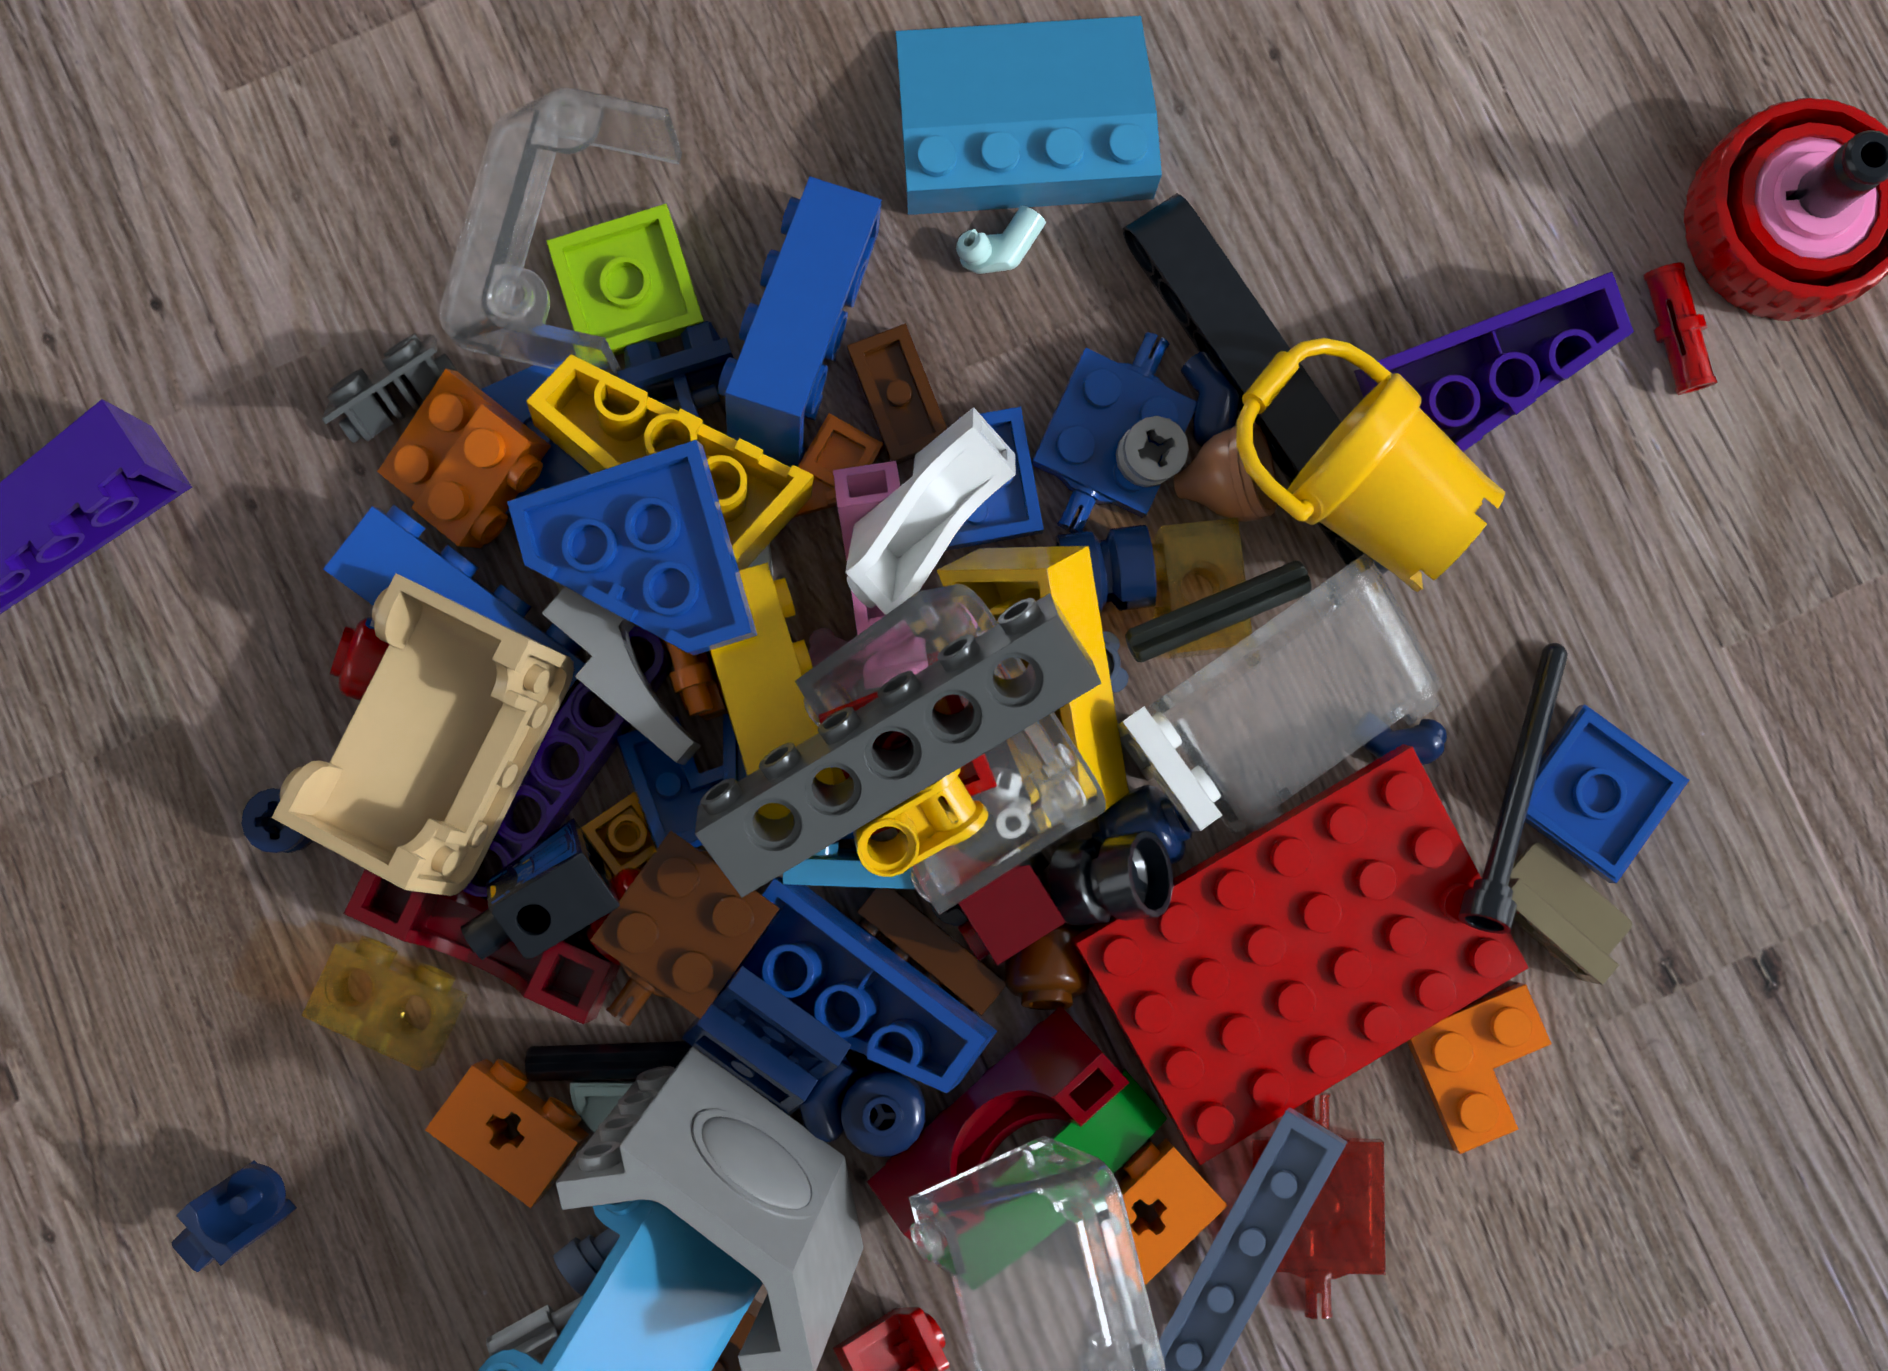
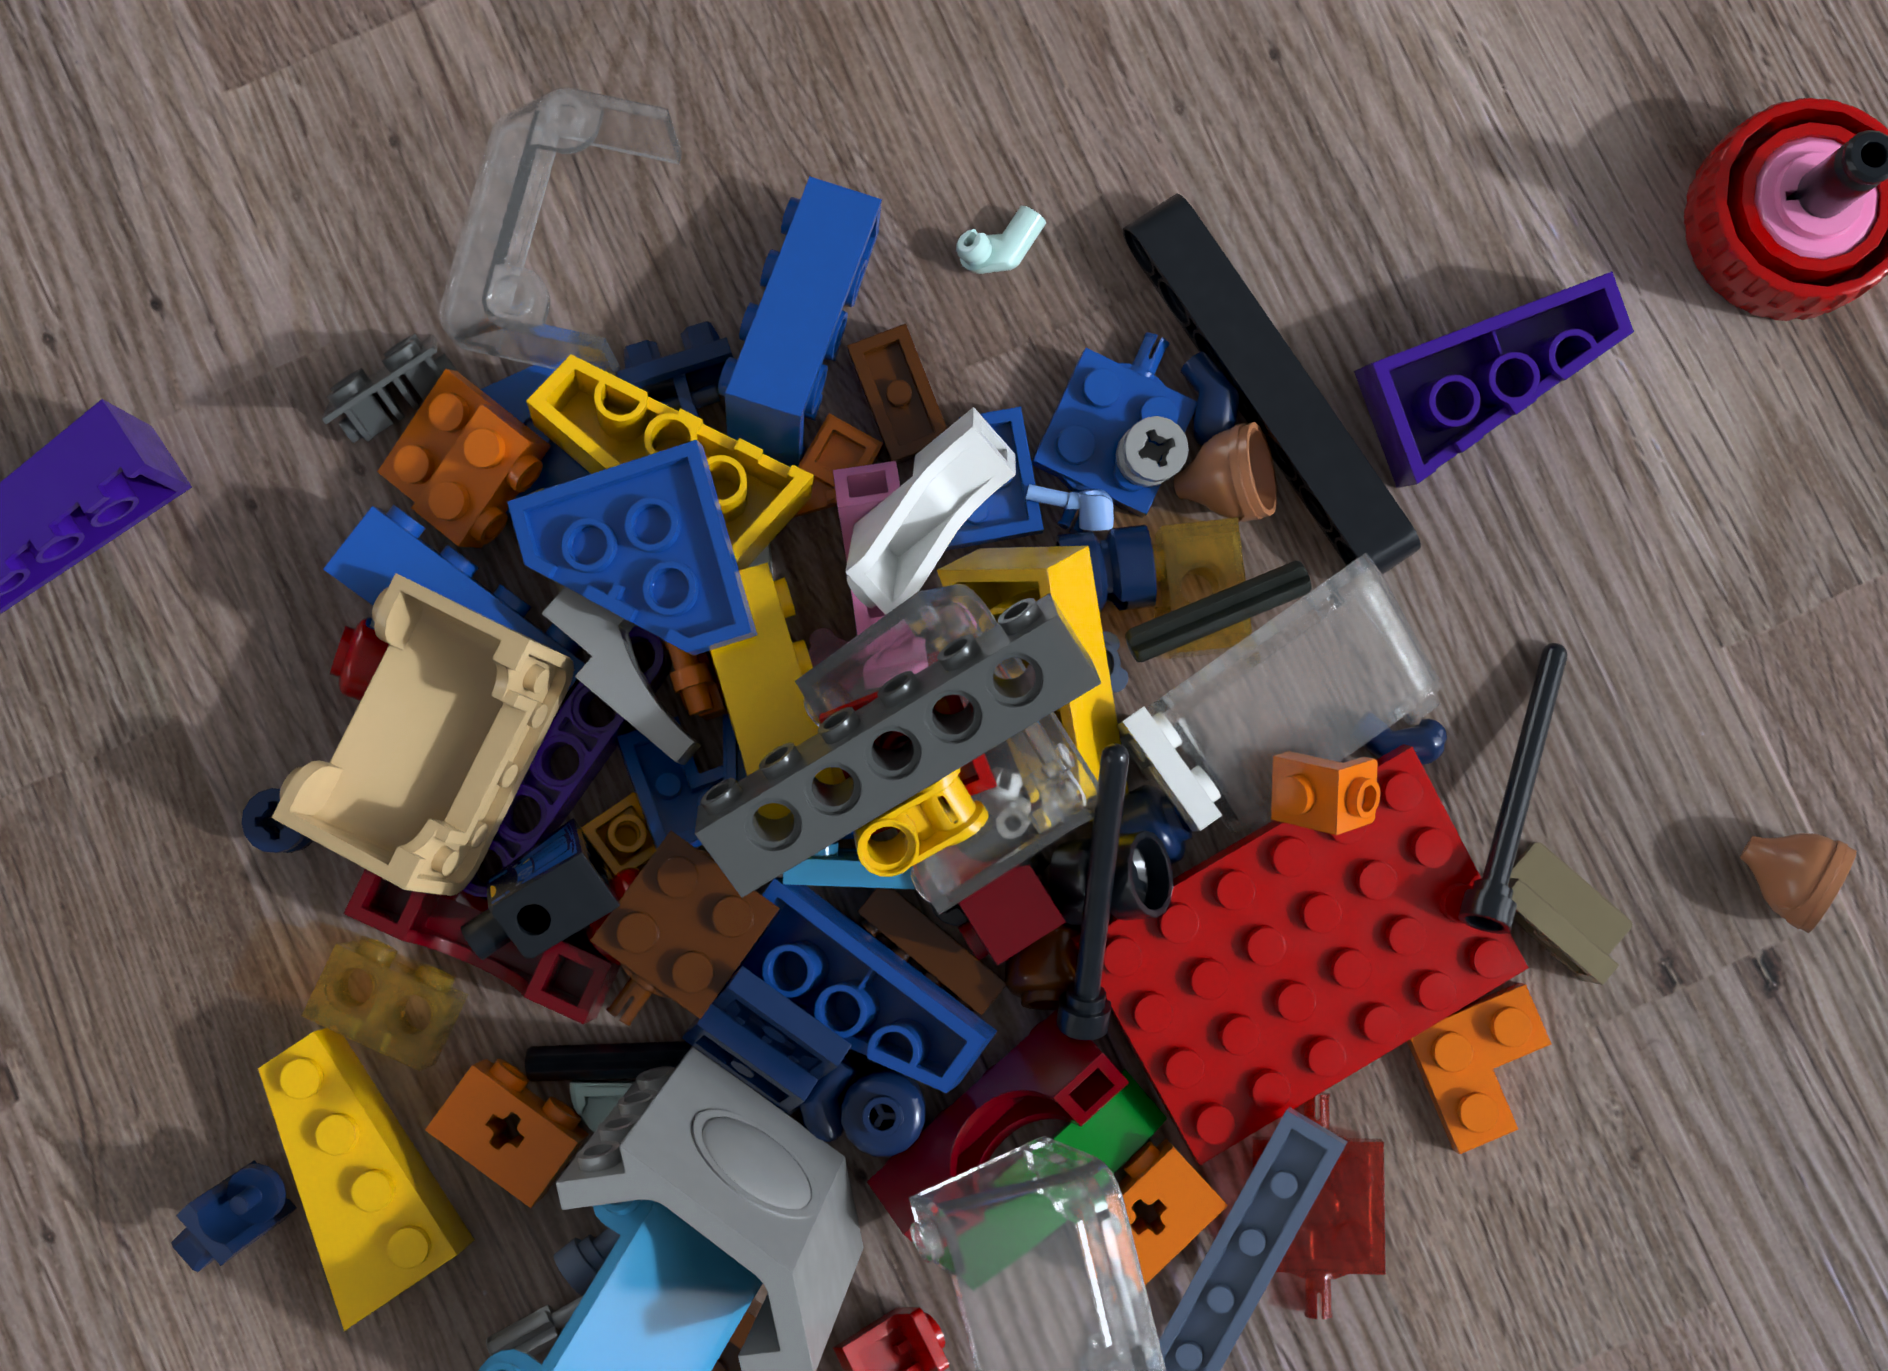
(359, 1177): none -> yellow wedge
(627, 279): lime plate -> none
(1027, 115): dark azure slope -> none
(1084, 1008): none -> black piece
(1094, 505): none -> light blue hand
(1324, 792): none -> orange bracket
(1381, 476): yellow piece -> none
(1600, 793): blue plate -> none
(1680, 328): red pin -> none
(1799, 874): none -> nougat helmet

